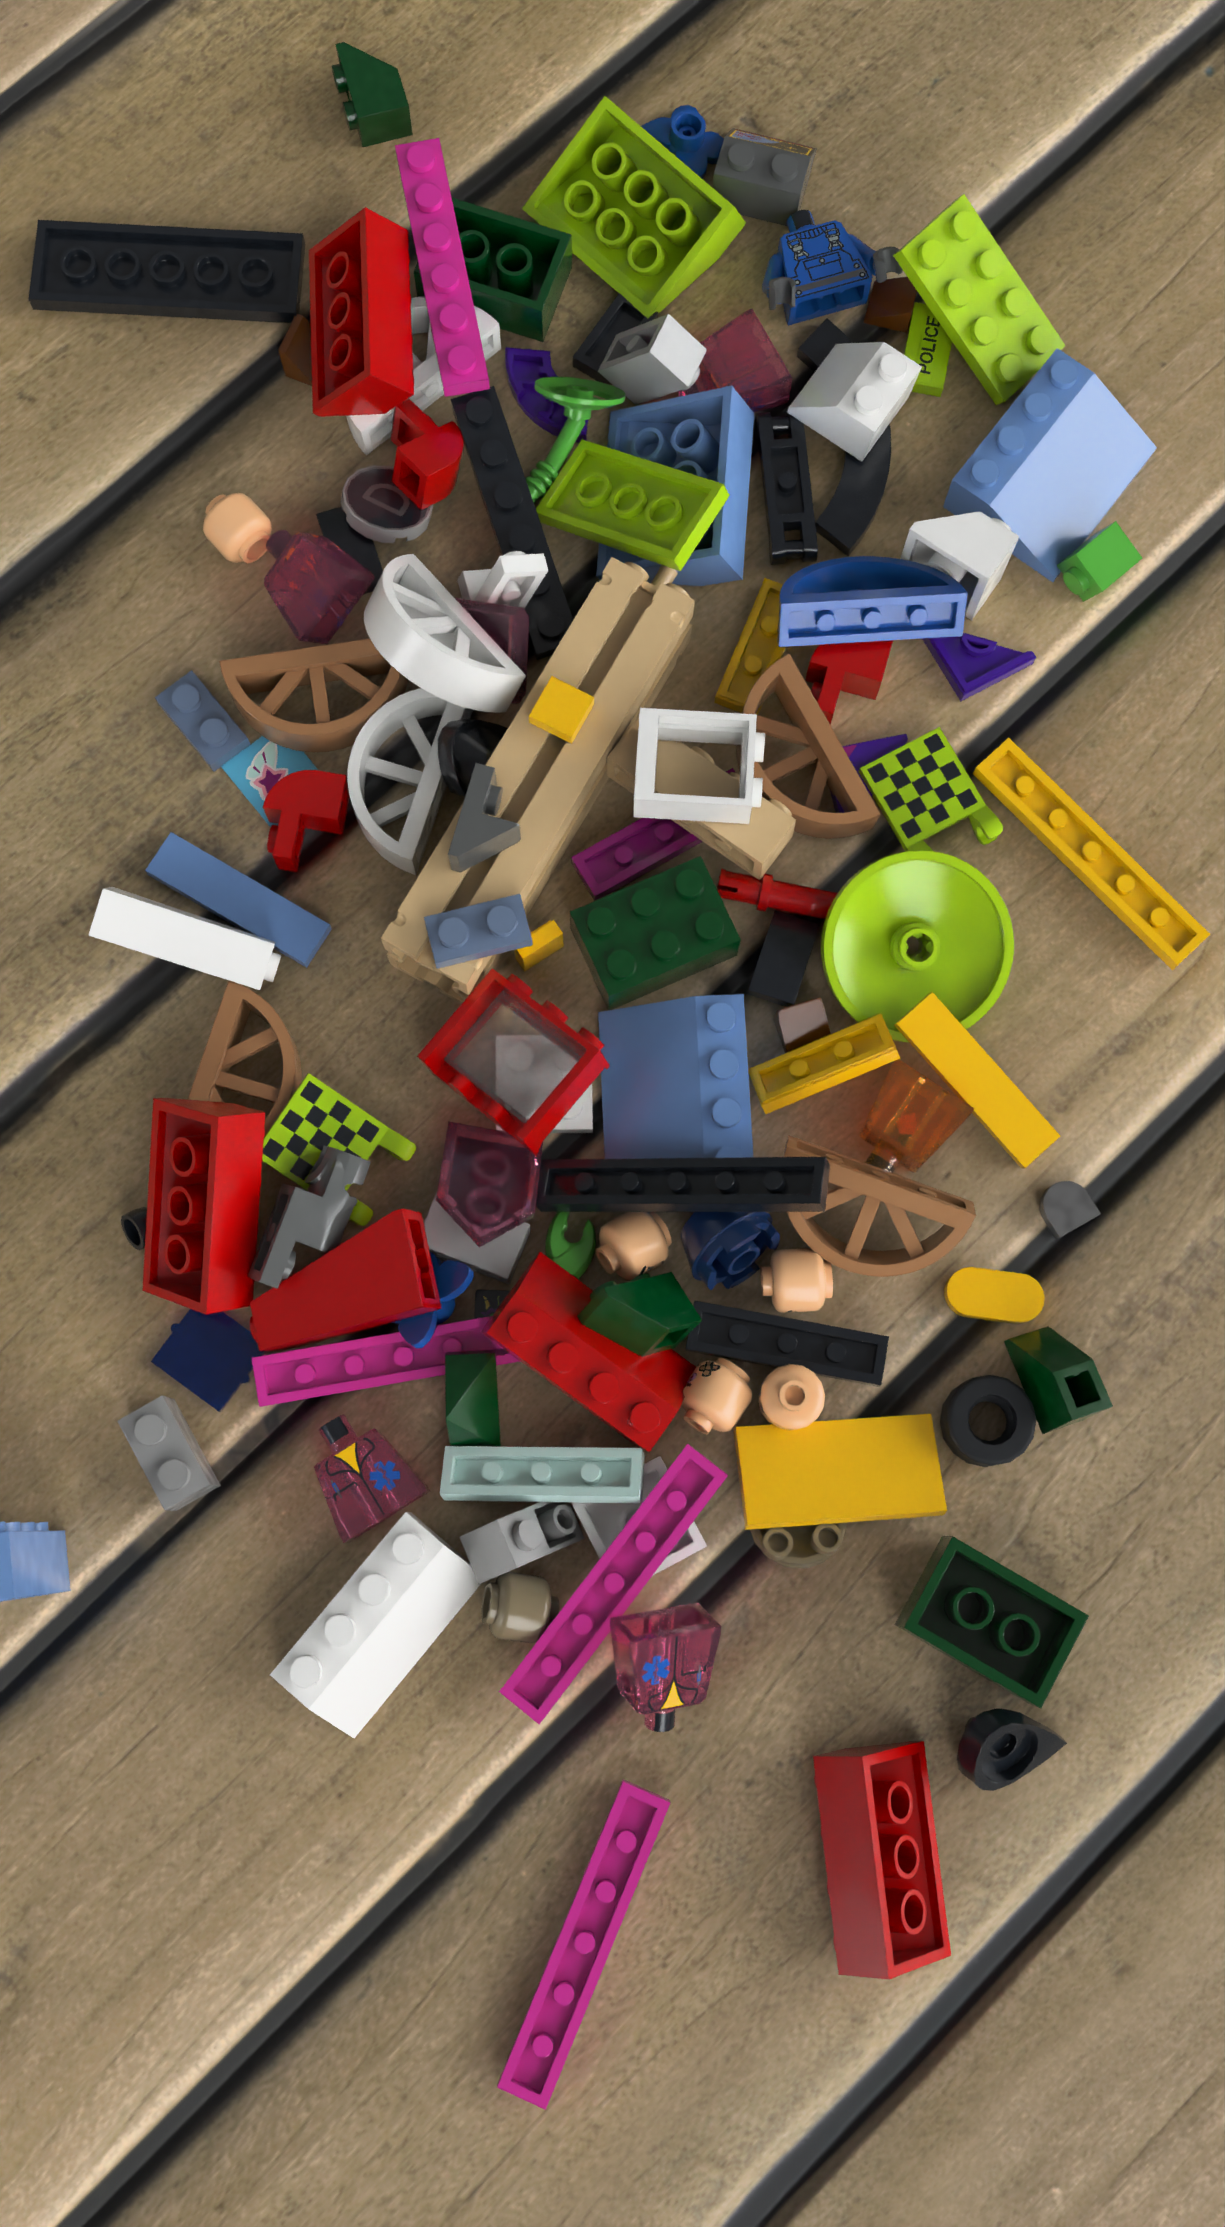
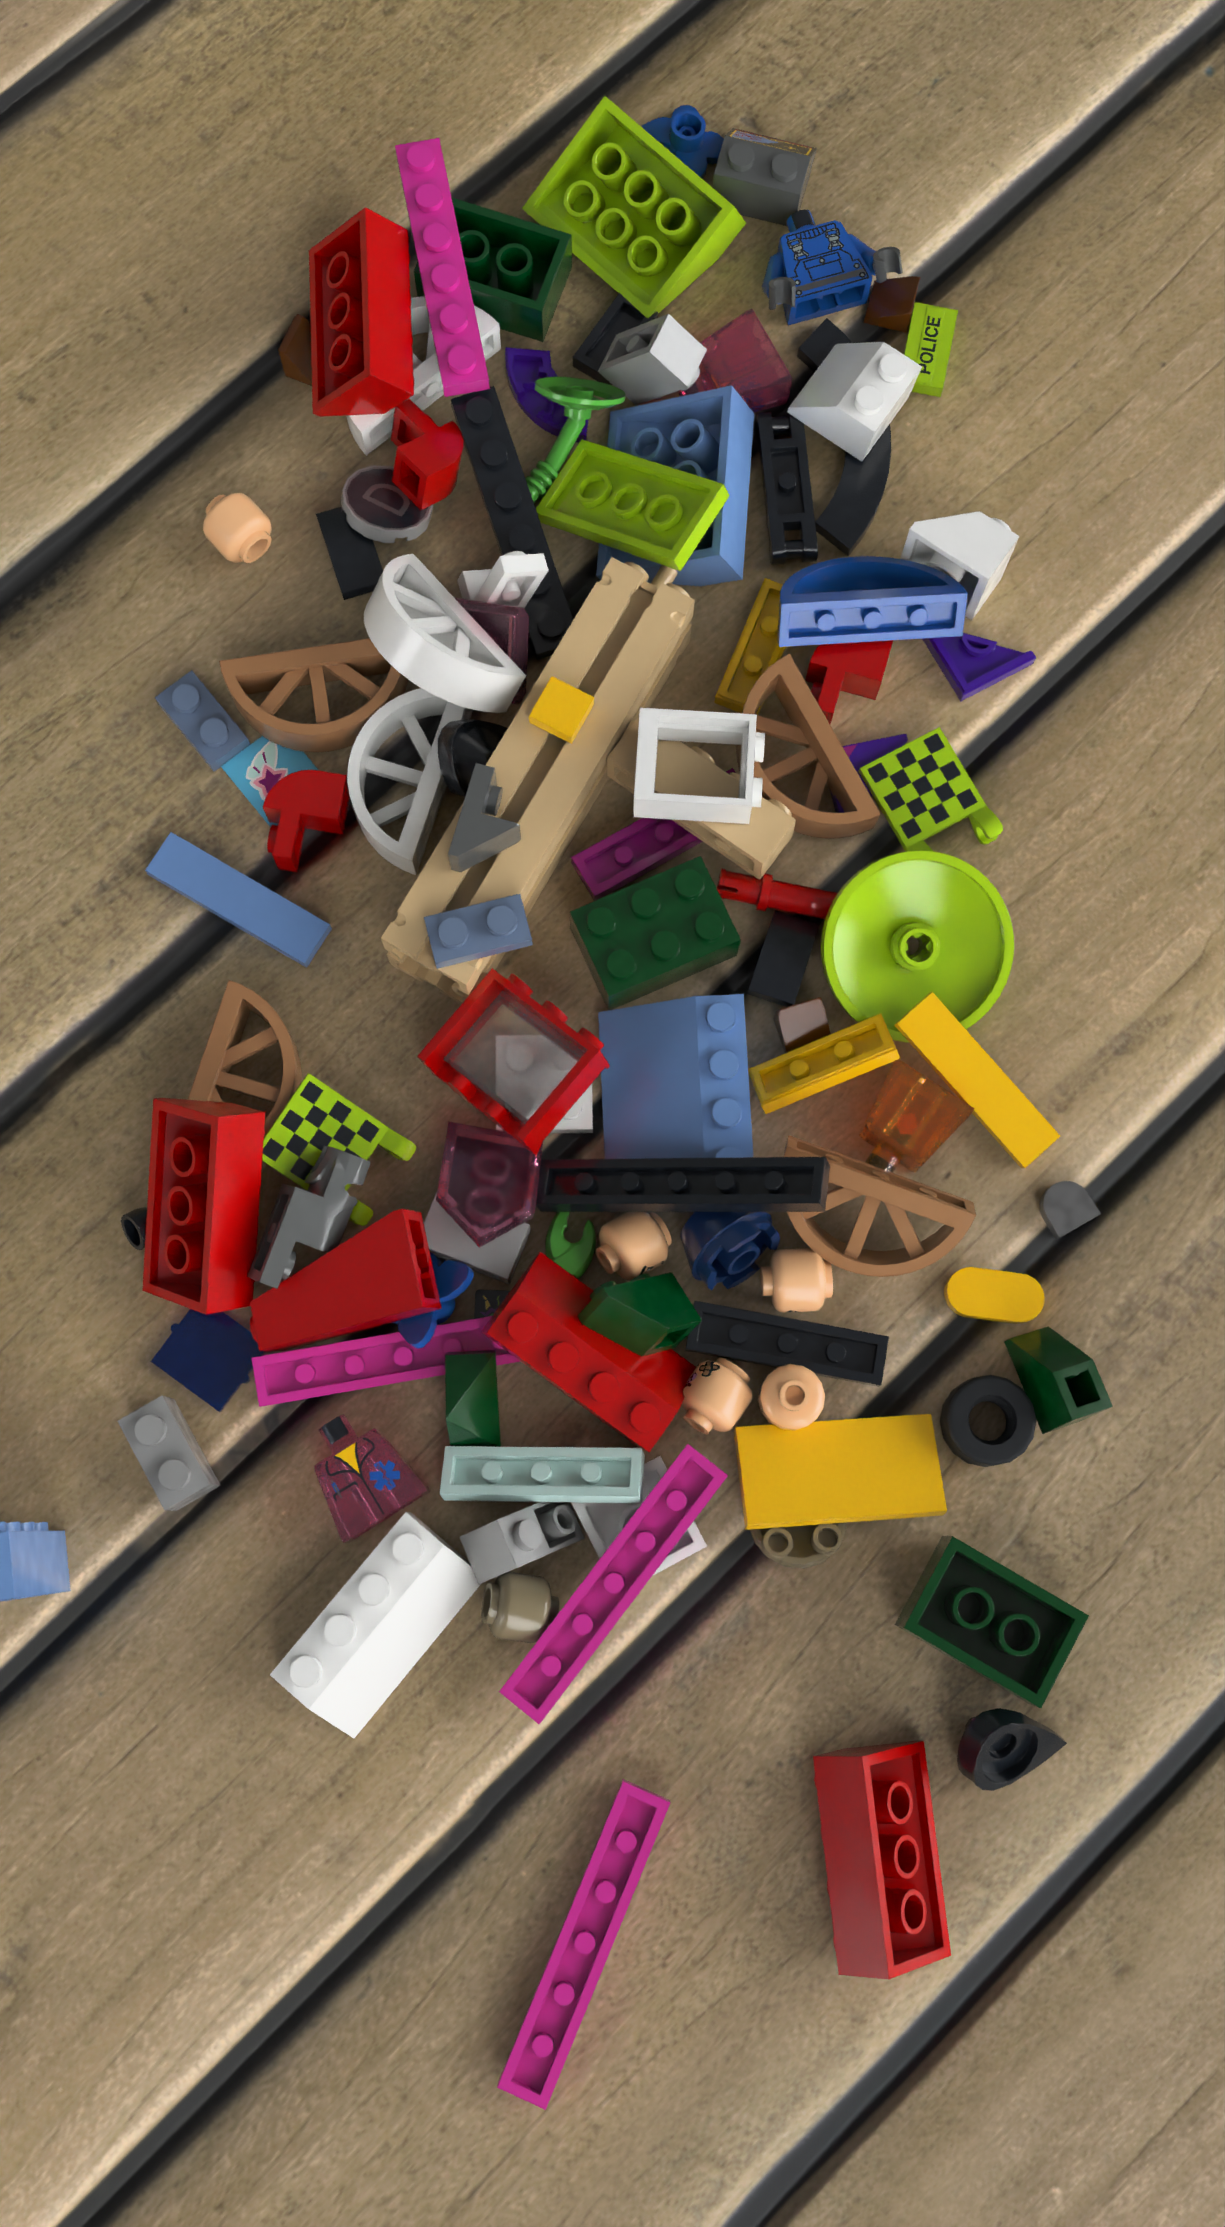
(167, 271): black plate -> none
(183, 938): white slope -> none
(313, 584): clear pink torso -> none
(374, 95): dark green slope -> none
(546, 941): yellow tile -> none
(664, 1660): clear pink torso -> none
(979, 299): lime plate -> none
(1053, 463): slope -> none
(1090, 854): yellow plate -> none
(1099, 562): bright green brick -> none

